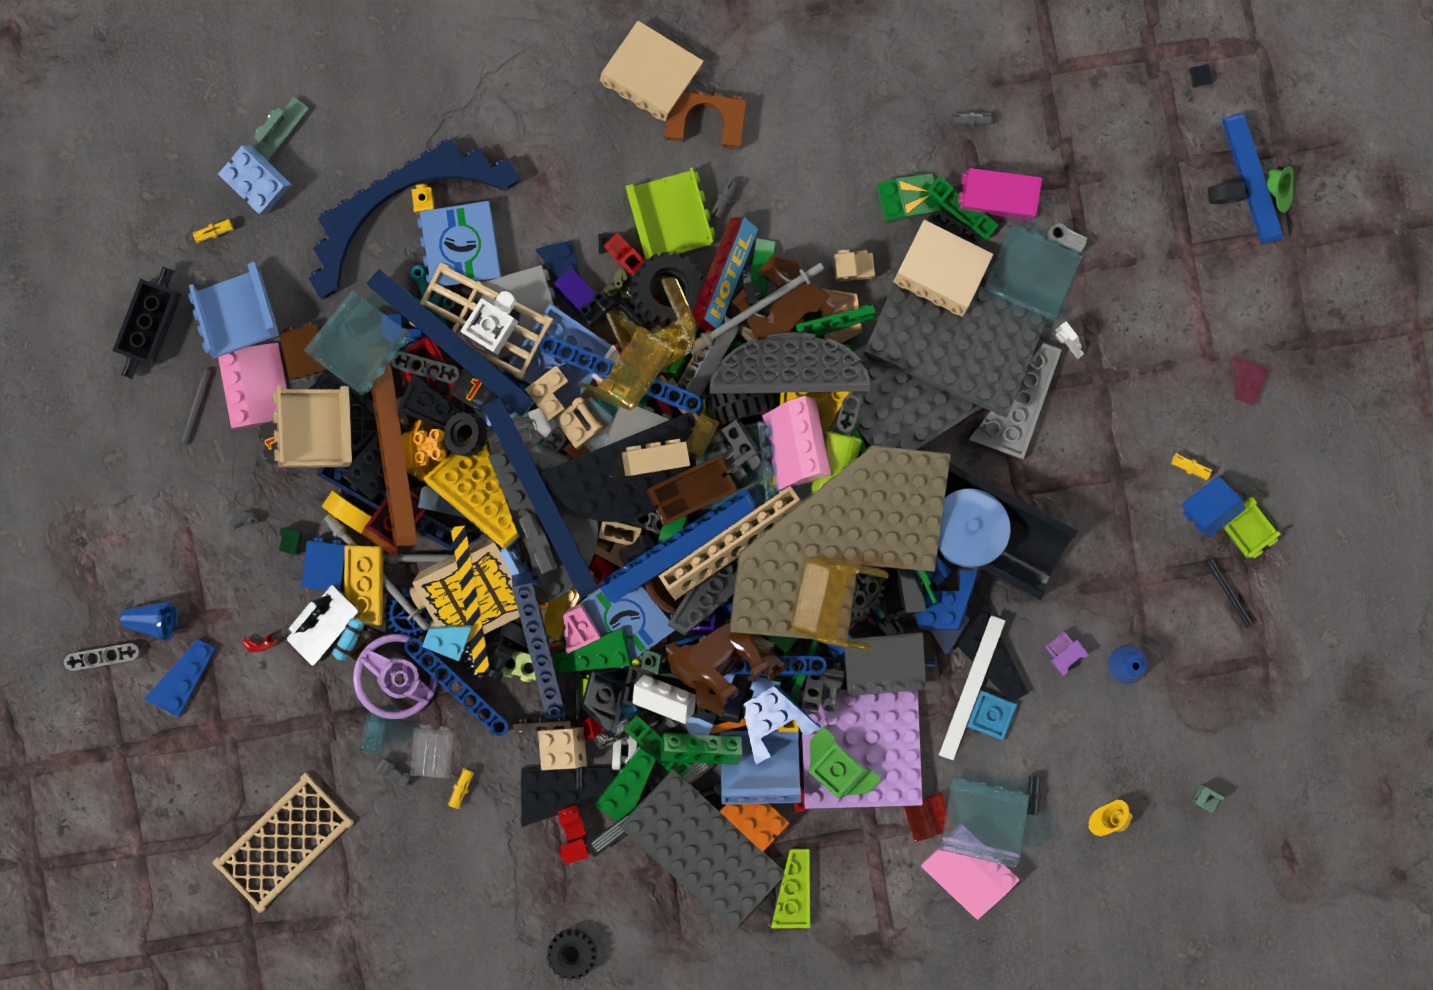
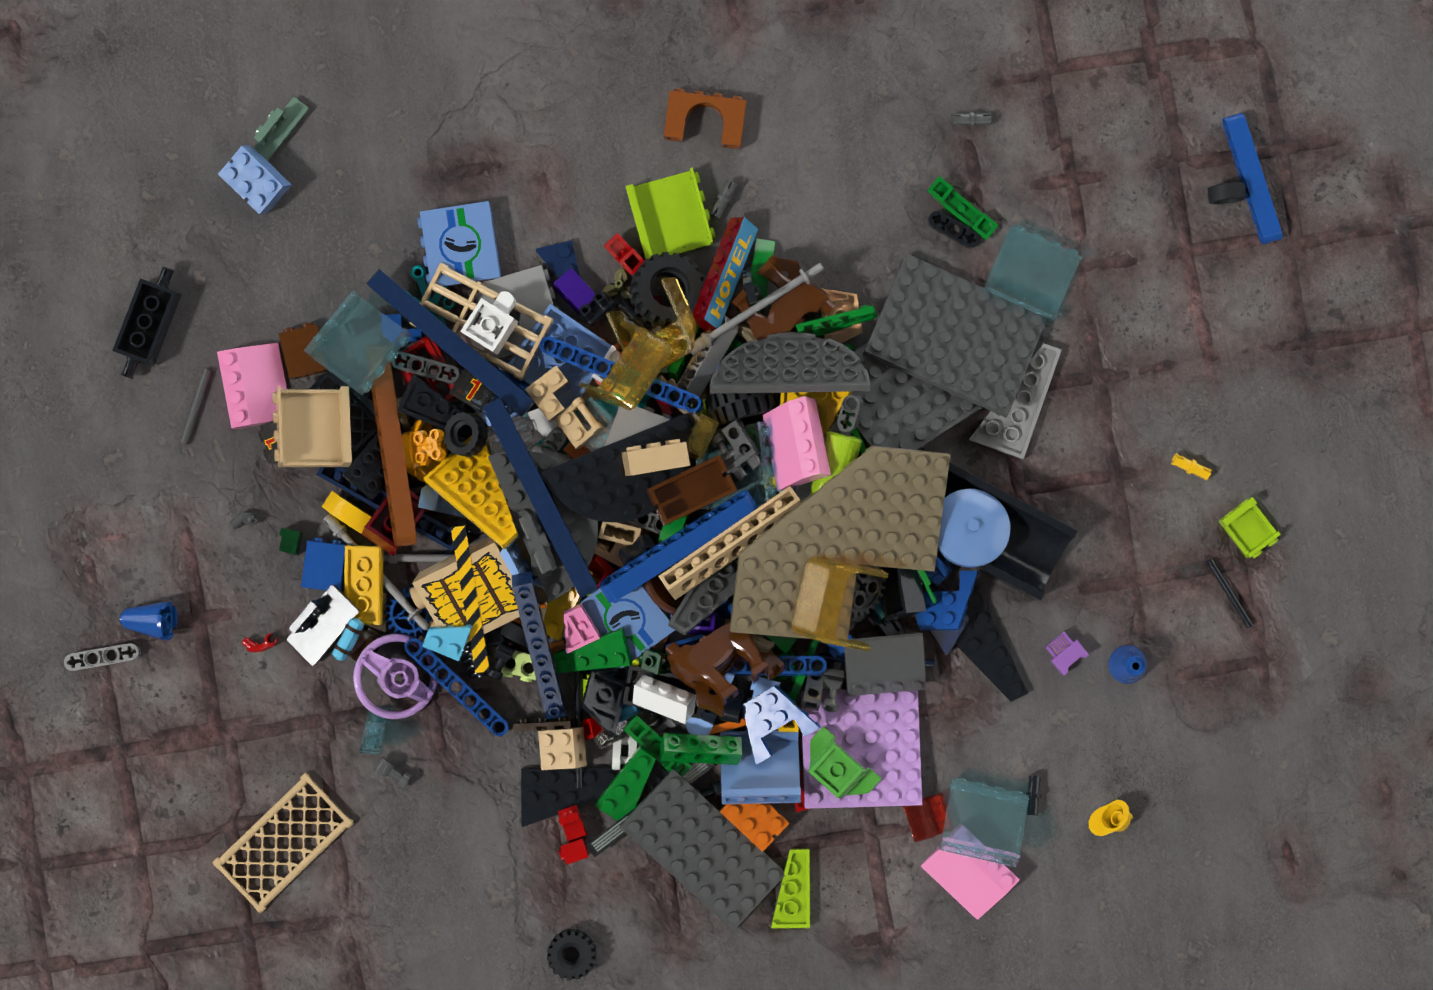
(179, 683): blue wing -> none
(213, 231): yellow pin -> none
(234, 313): medium blue panel -> none
(346, 219): dark blue arch -> none
(428, 203): yellow brick -> none
(432, 751): clear brick -> none
(461, 788): yellow pin -> none
(603, 238): black tile -> none
(650, 71): tan panel -> none
(853, 267): tan brick -> none
(906, 198): green slope -> none
(943, 268): tan panel -> none
(972, 688): white sticker -> none
(991, 715): dark azure tile -> none
(1000, 194): dark pink slope -> none
(1066, 335): white wing -> none
(1068, 238): light grey piece -> none
(1200, 76): black tile -> none
(1207, 799): sand green panel -> none
(1212, 507): blue brick -> none
(1247, 380): clear pink wing -> none
(1281, 187): bright green piece -> none

